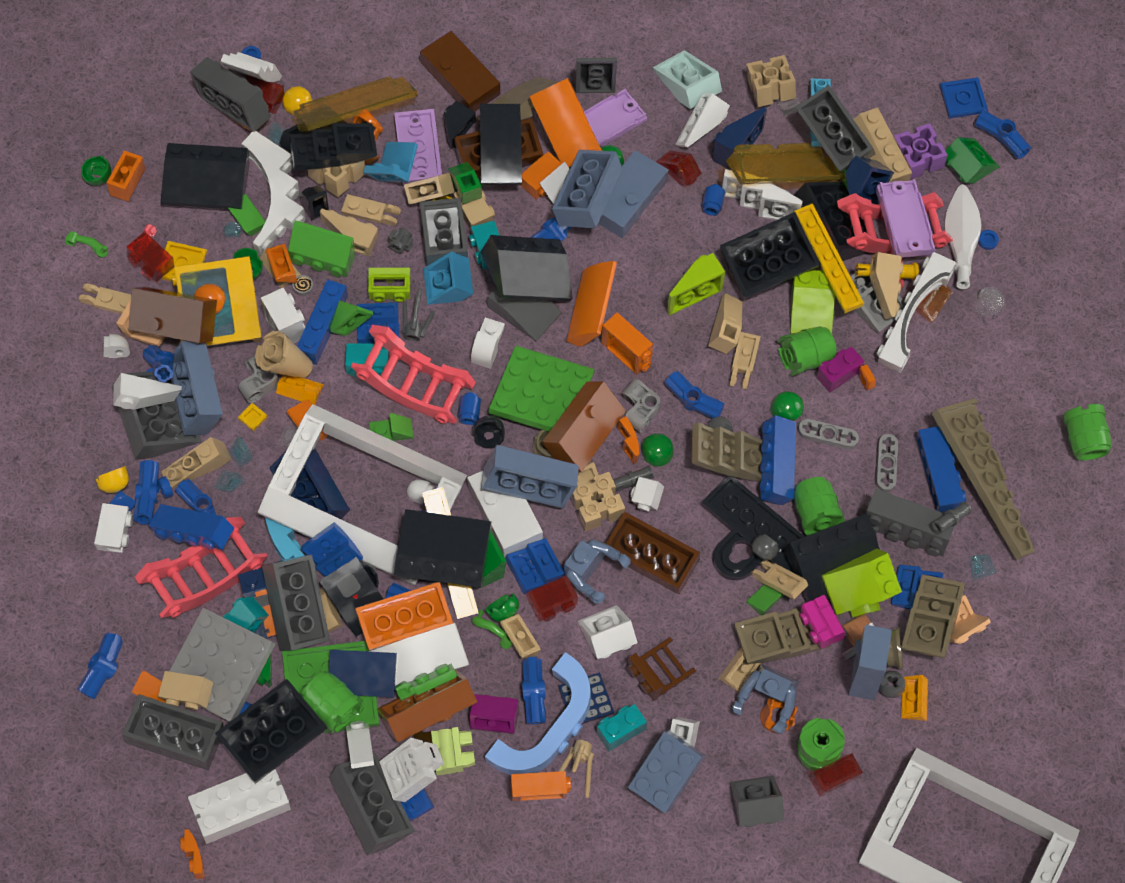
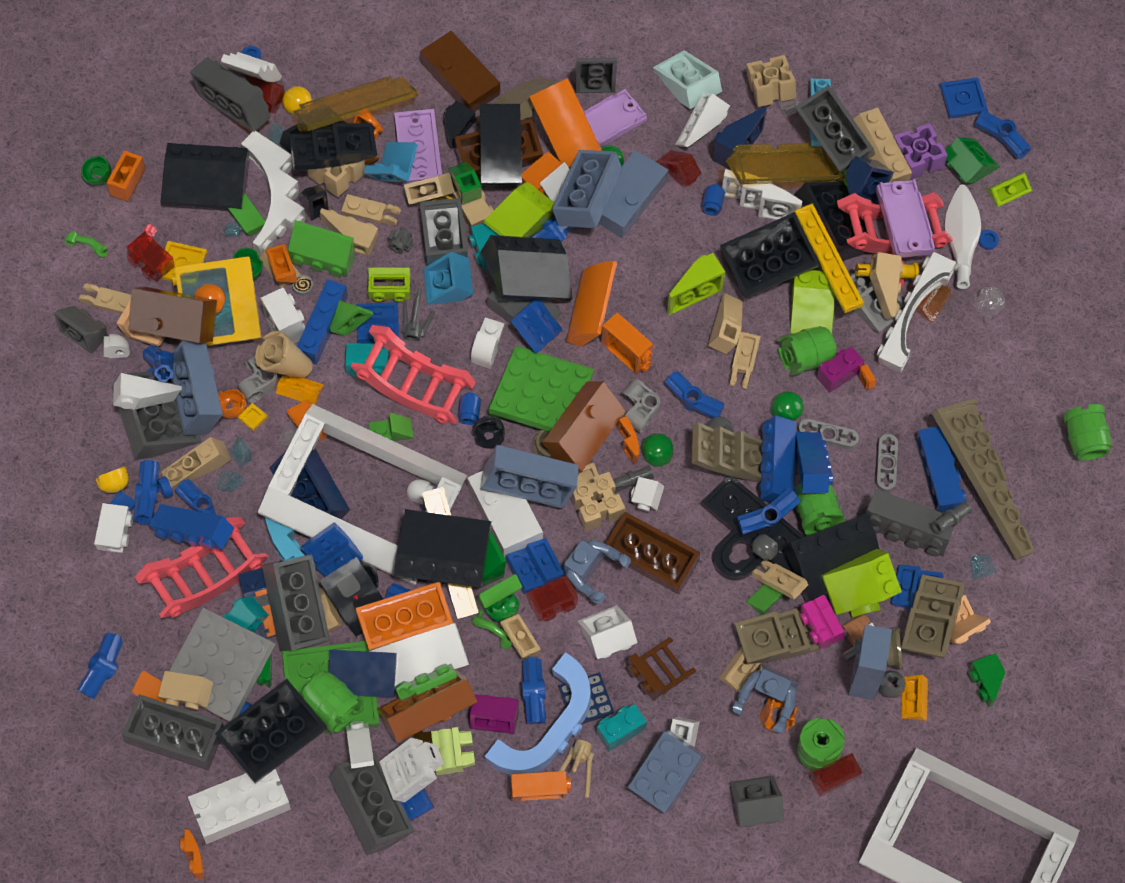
(81, 327): none -> dark grey slope
(235, 397): none -> orange hair
(499, 591): none -> bright green slope
(521, 212): none -> lime slope
(536, 325): none -> blue slope
(780, 506): none -> blue piece
(813, 462): none -> blue brick
(988, 675): none -> green slope
(1009, 189): none -> lime slope

